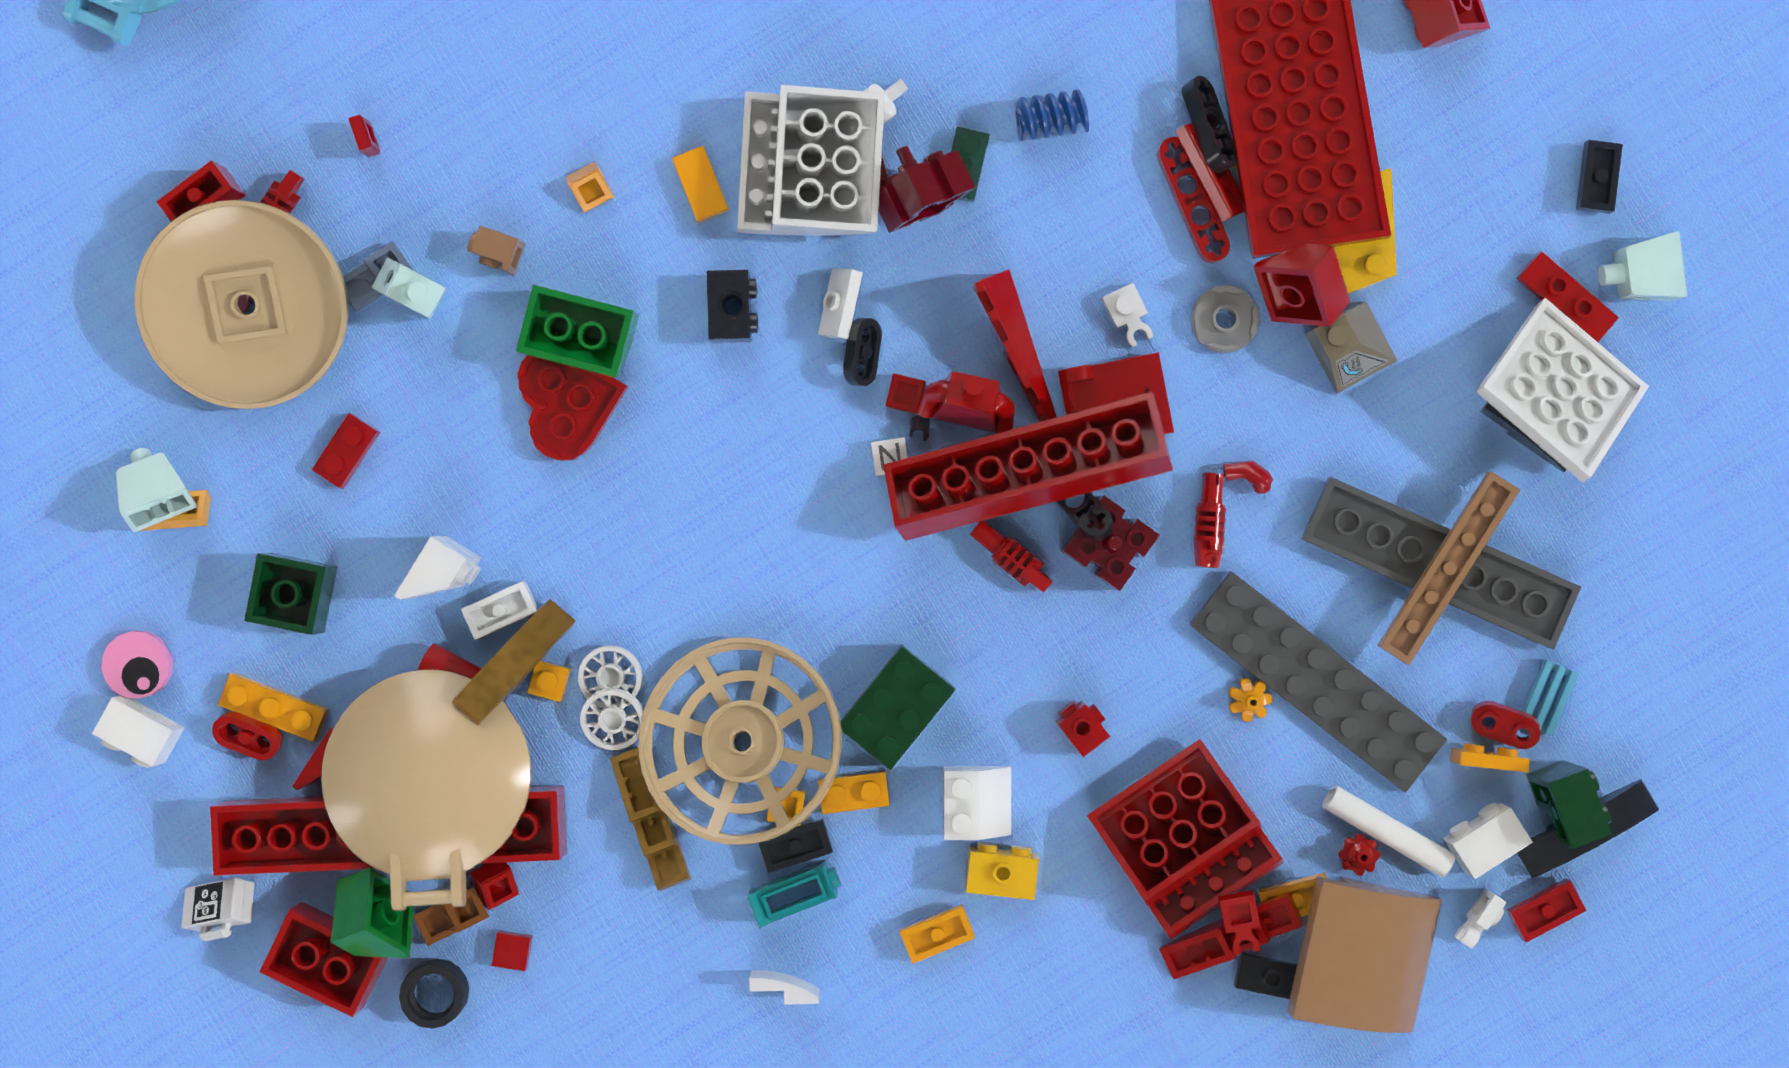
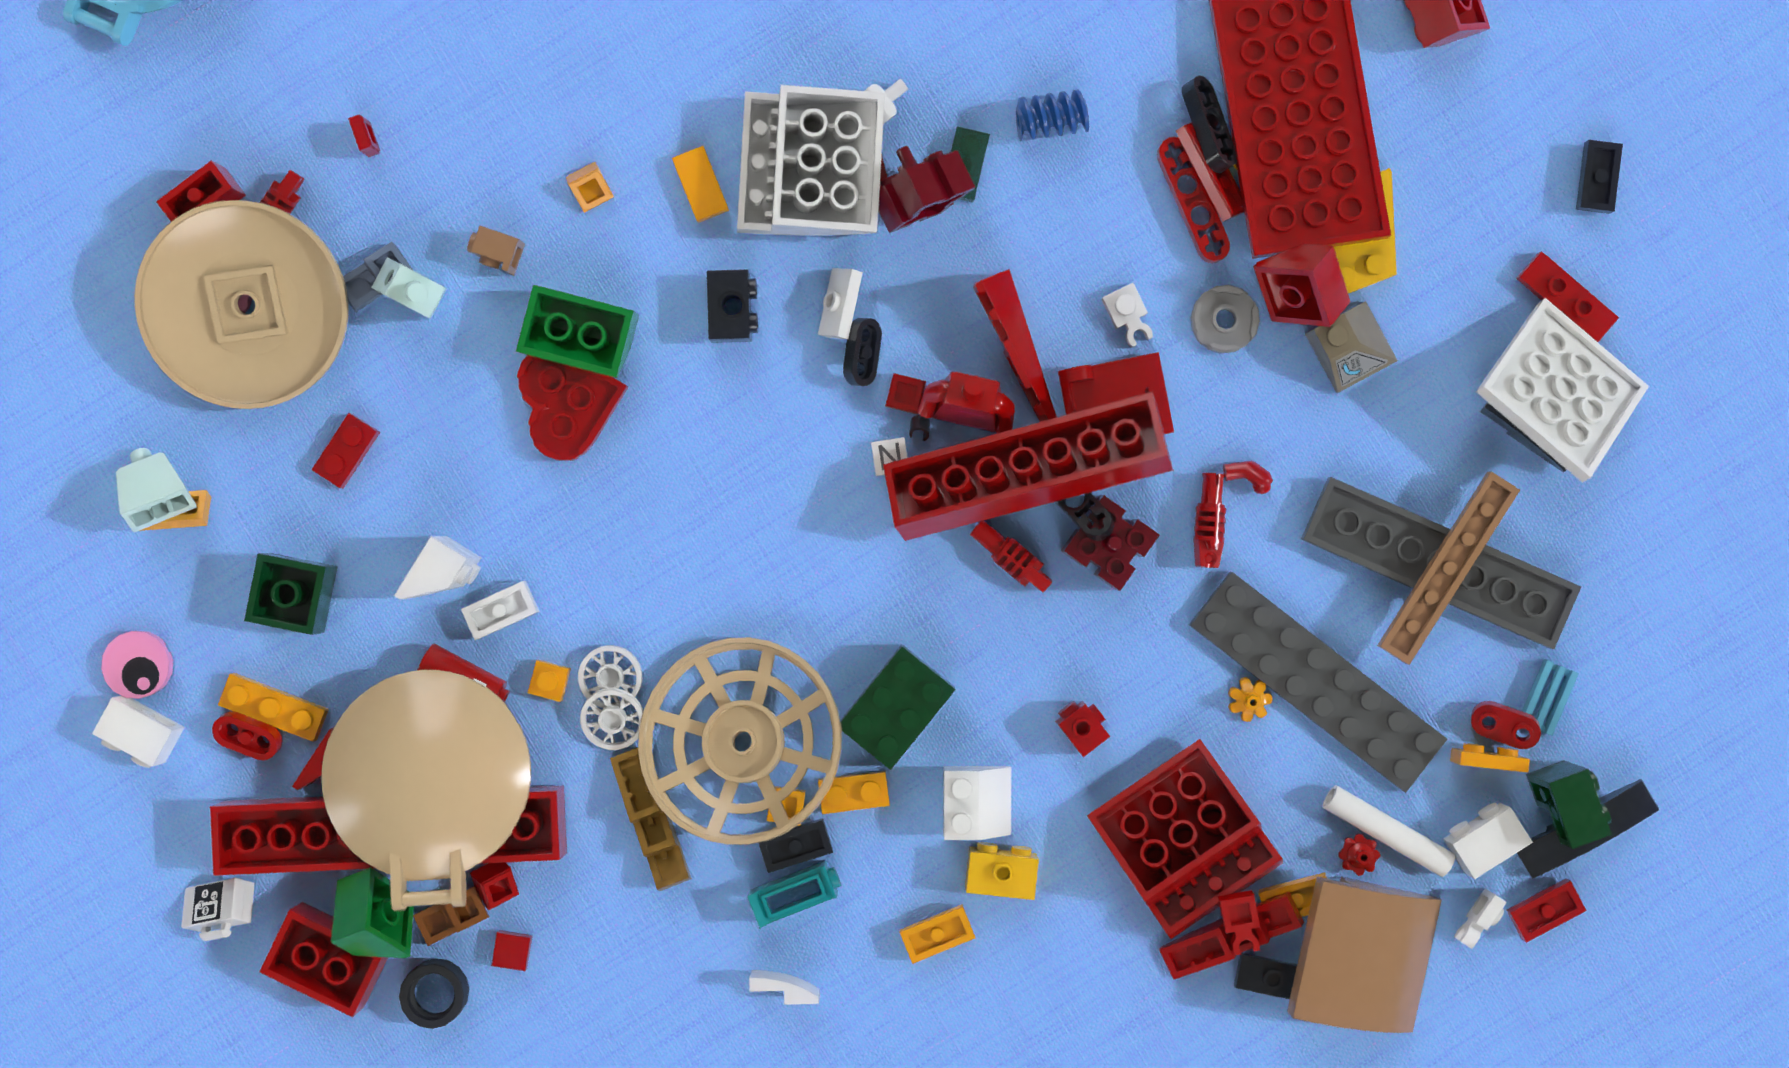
(513, 661): pearl gold slope -> none
(1648, 270): light aqua torso -> none

